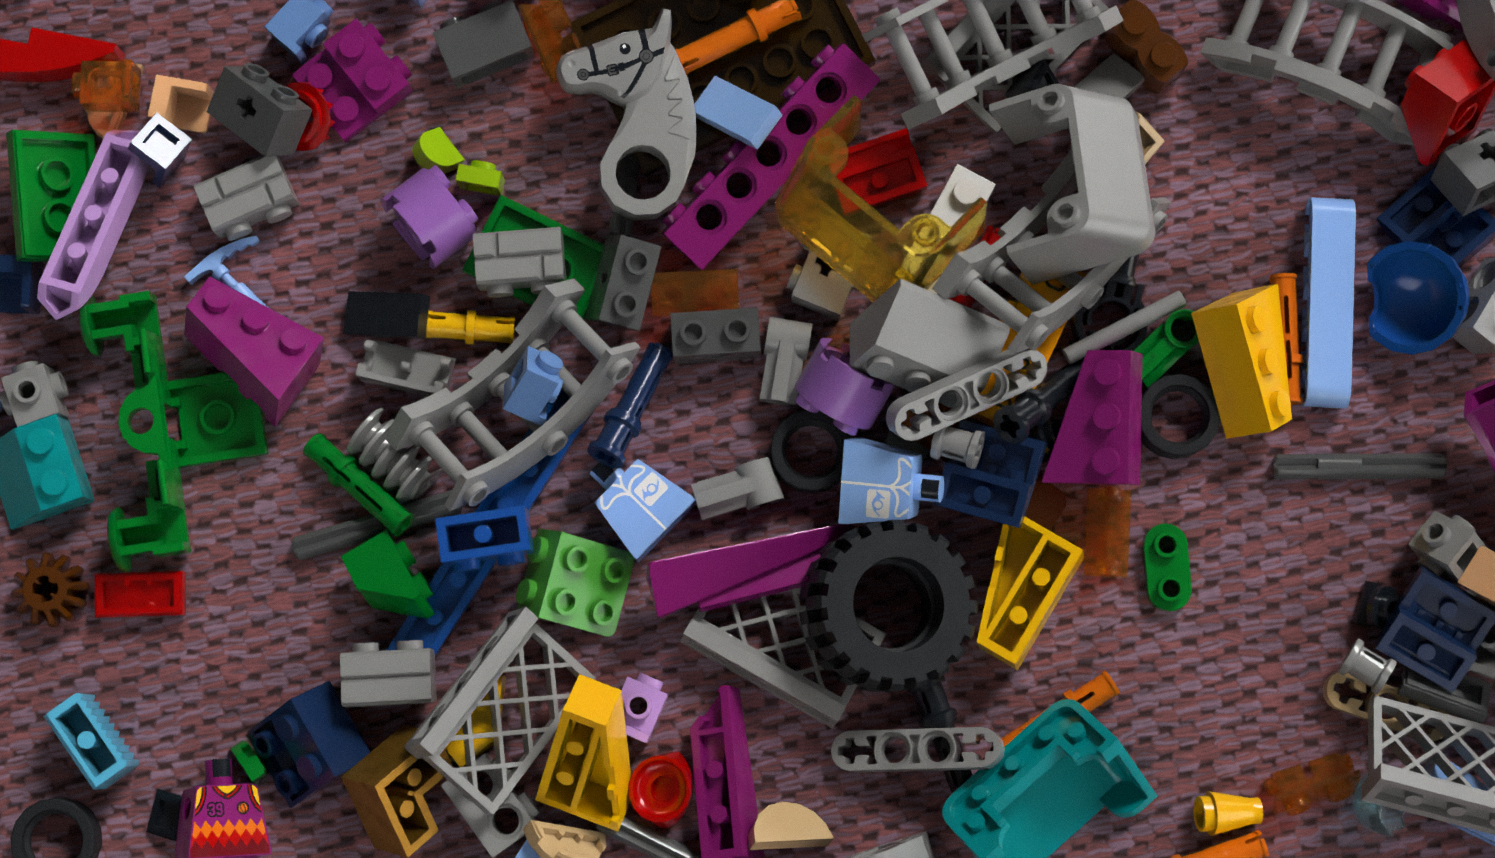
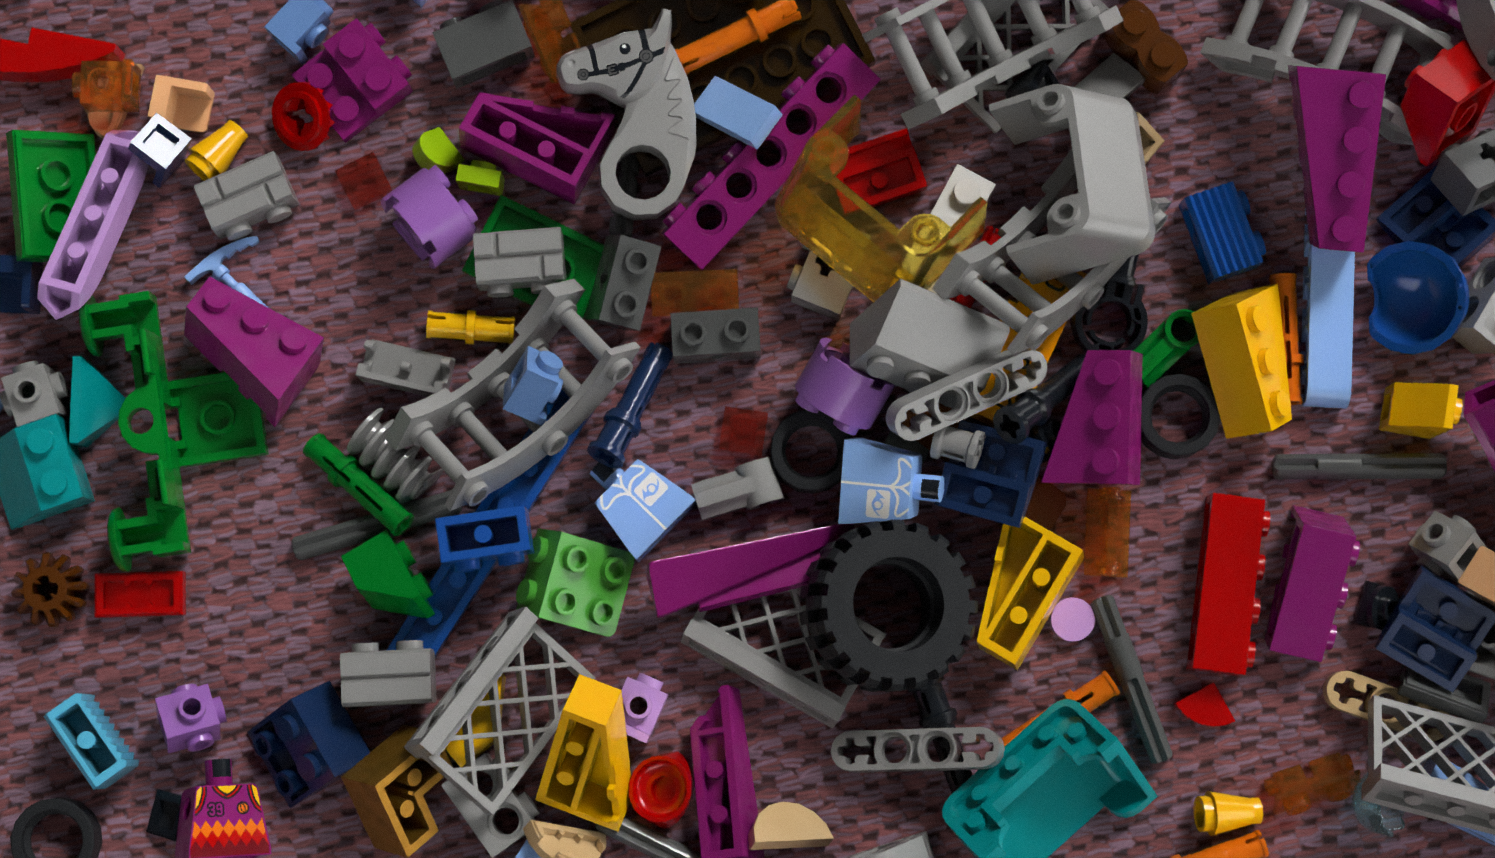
(93, 403): none -> teal slope
(190, 718): none -> medium lavender brick
(216, 151): none -> yellow cone
(249, 761): green tile -> none
(259, 109): dark grey brick -> none
(364, 181): none -> clear red tile
(386, 315): black tile -> none
(537, 142): none -> magenta wedge
(743, 431): none -> clear red tile
(785, 350): light grey piece -> none
(1072, 619): none -> lavender tile
(1125, 326): light grey bar -> none
(1131, 678): none -> dark grey axle
(1166, 567): green plate -> none
(1205, 707): none -> red tile
(1222, 232): none -> blue brick
(1227, 584): none -> red brick
(1311, 584): none -> magenta wedge
(1337, 150): none -> magenta wedge
(1367, 666): light grey bush -> none
(1420, 409): none -> yellow slope

